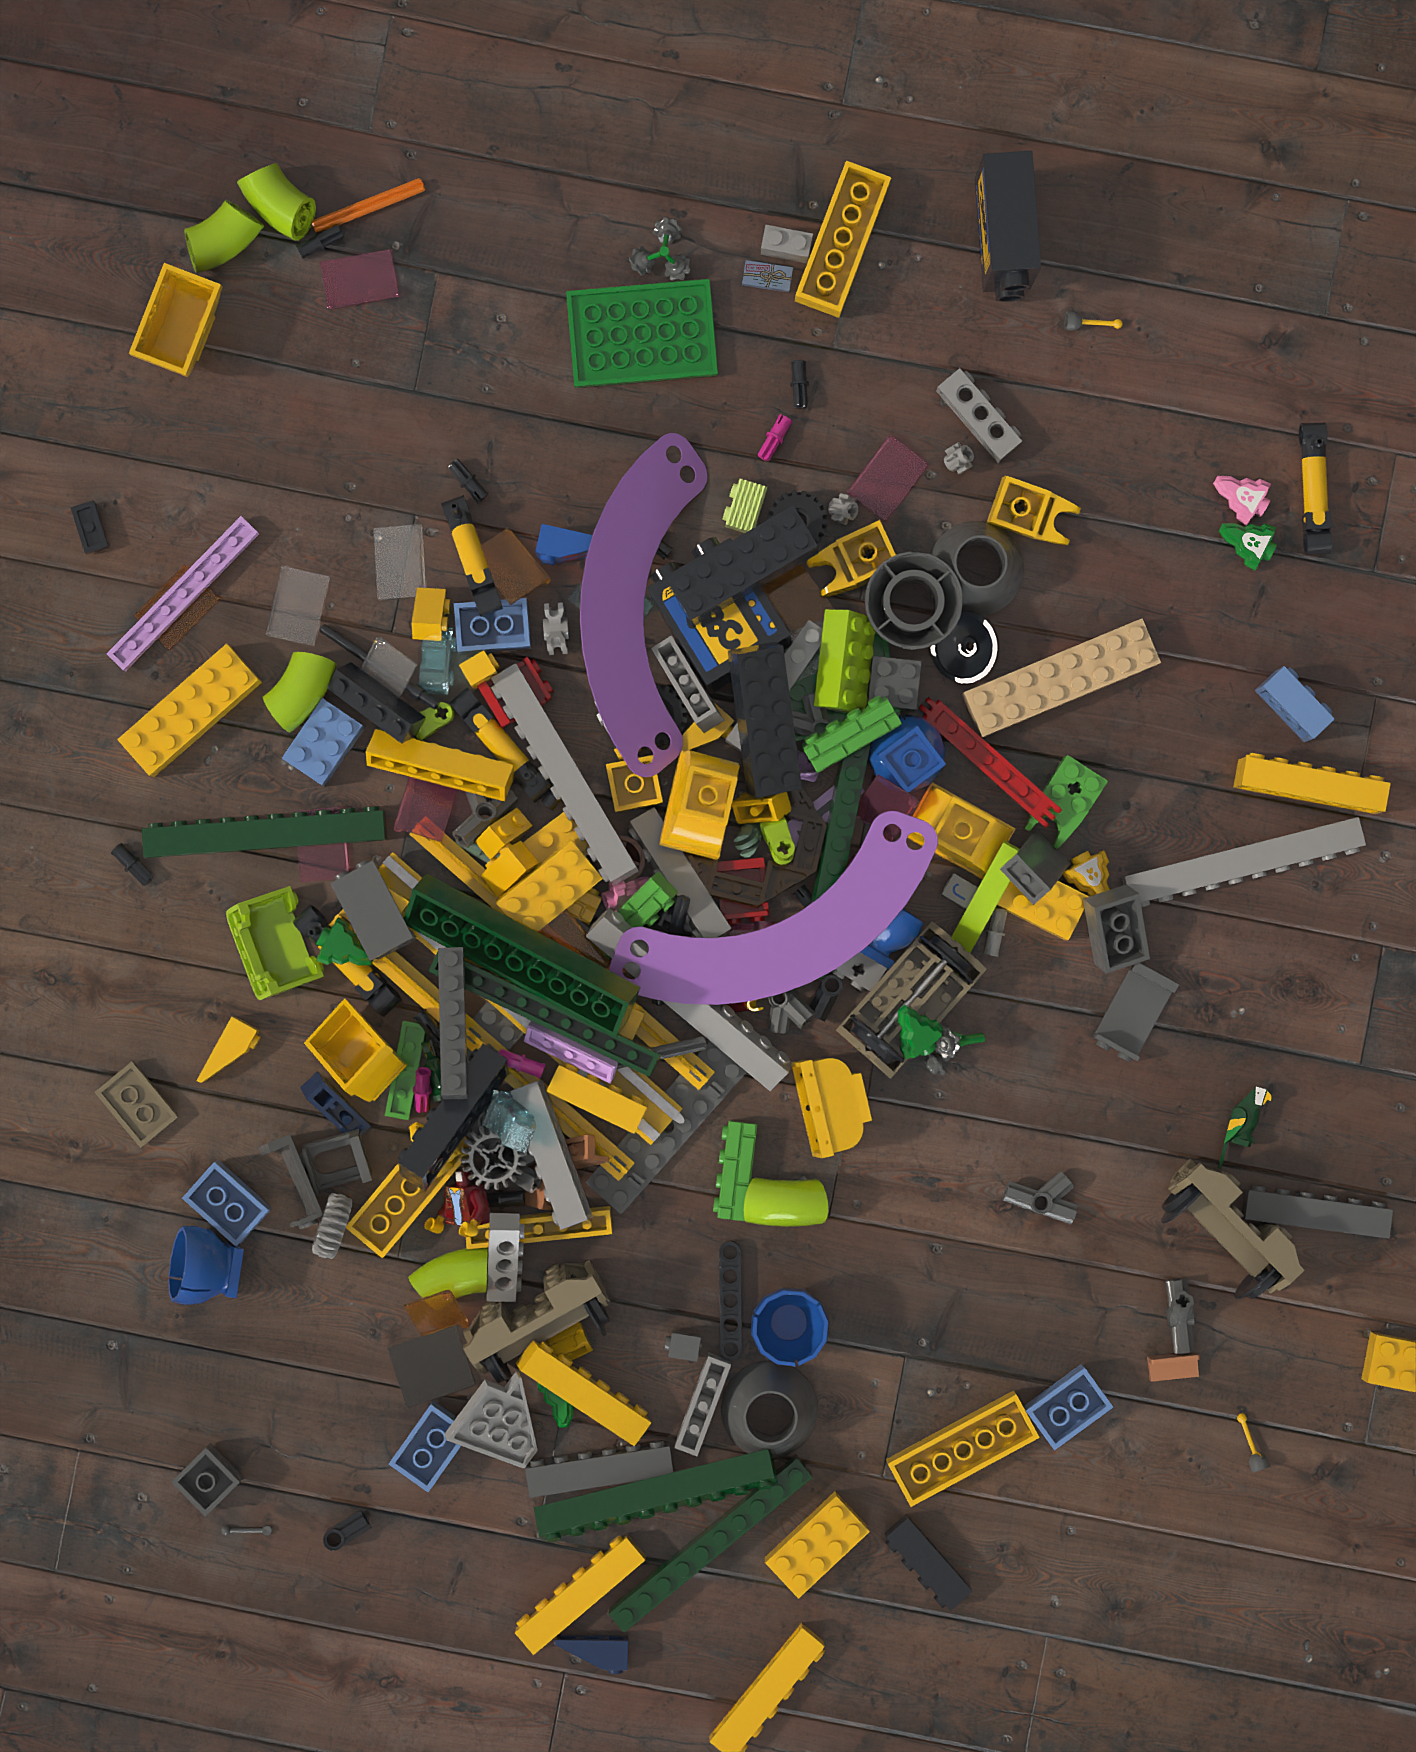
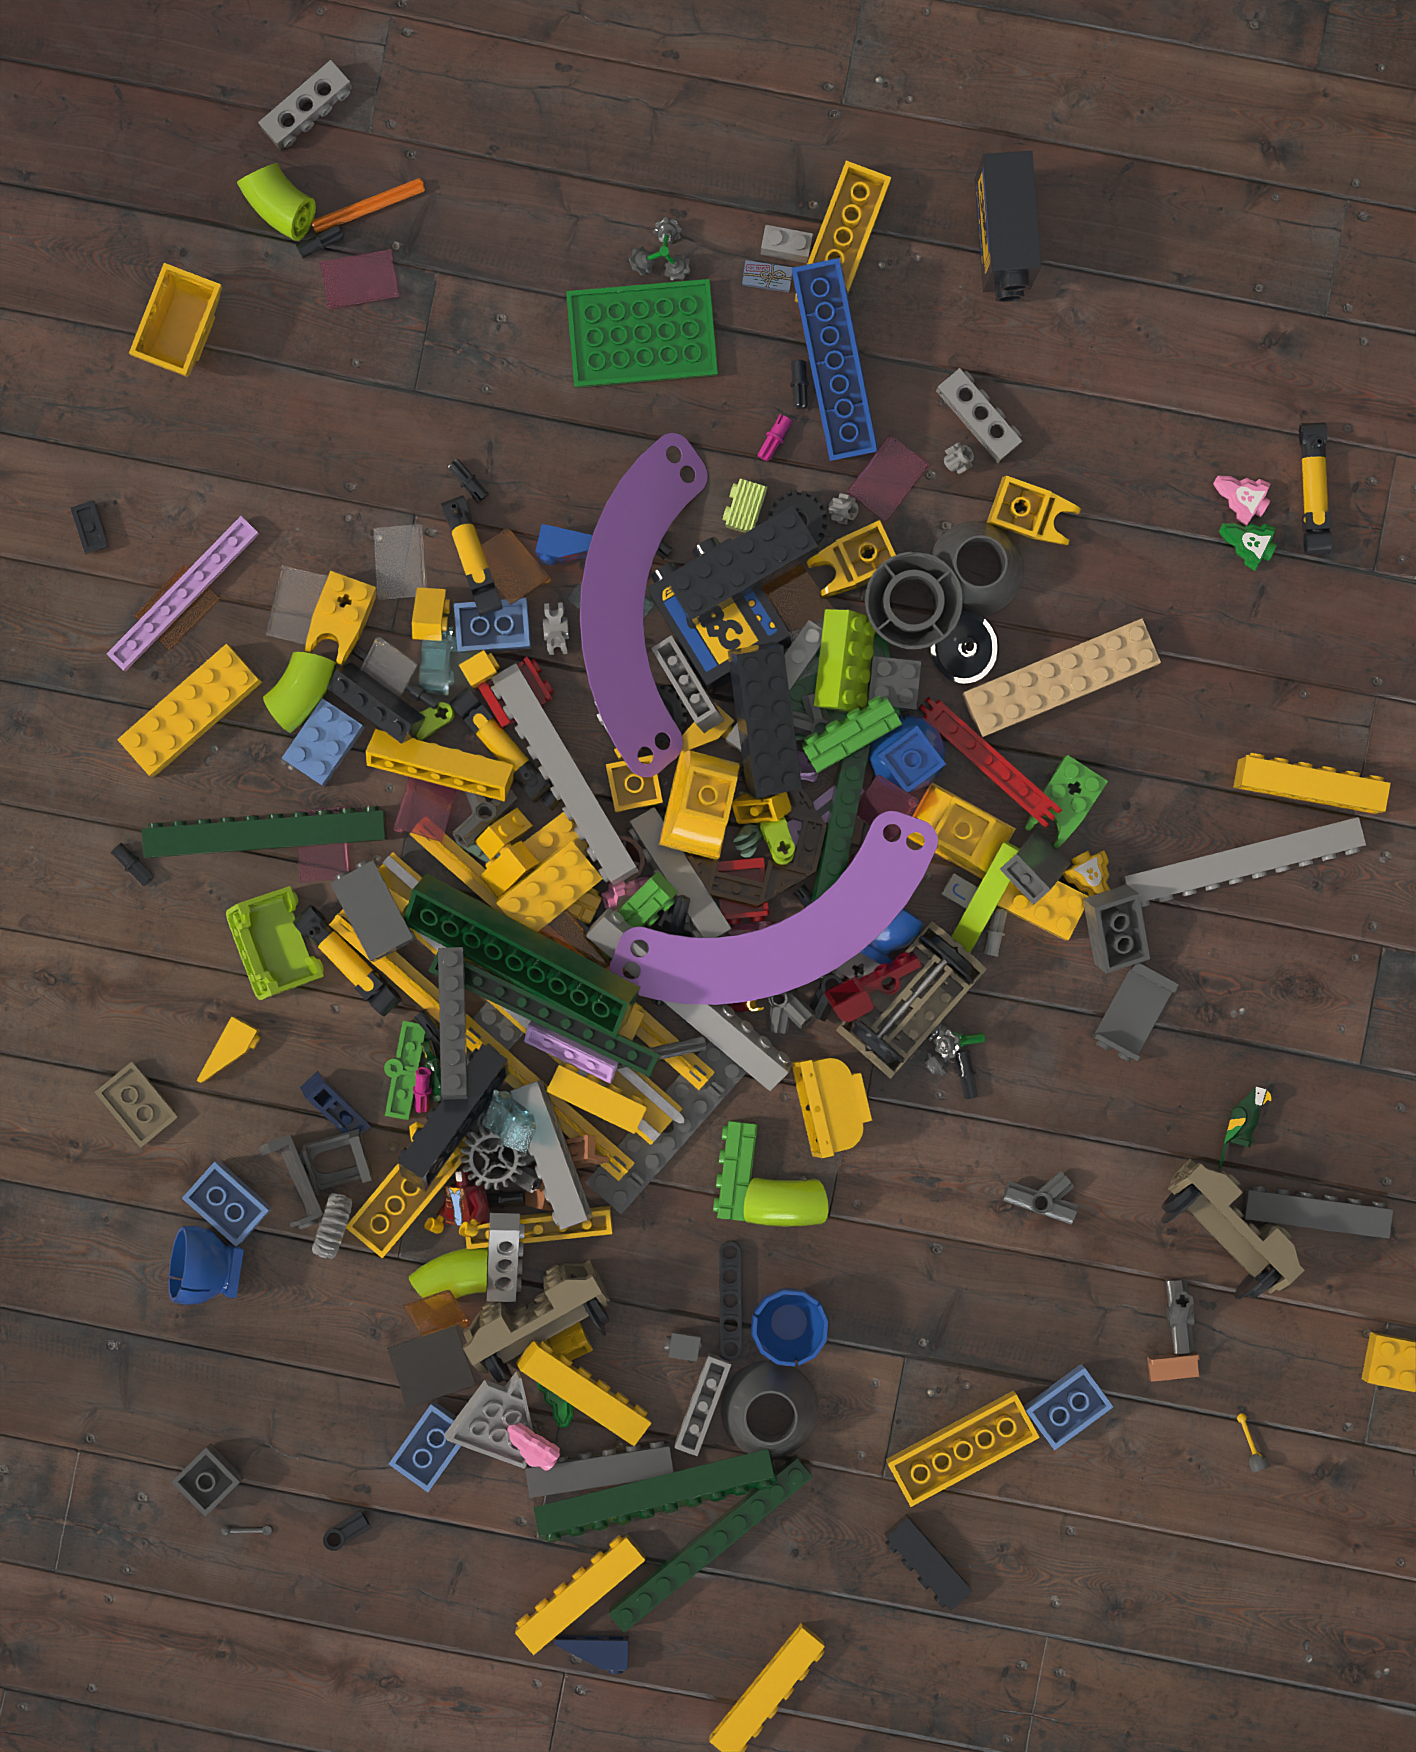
(221, 236): lime brick -> none
(308, 92): none -> light grey brick
(337, 622): none -> yellow brick
(341, 946): green rock -> none
(355, 1053): yellow container -> none
(523, 1064): dark pink axle -> none
(533, 1447): none -> bright pink rock
(816, 1544): yellow brick -> none
(835, 359): none -> blue brick
(851, 997): none -> dark red plate
(917, 1033): green rock -> none
(966, 1074): none -> black axle
(1073, 321): hinge -> none
(1295, 703): medium blue brick -> none

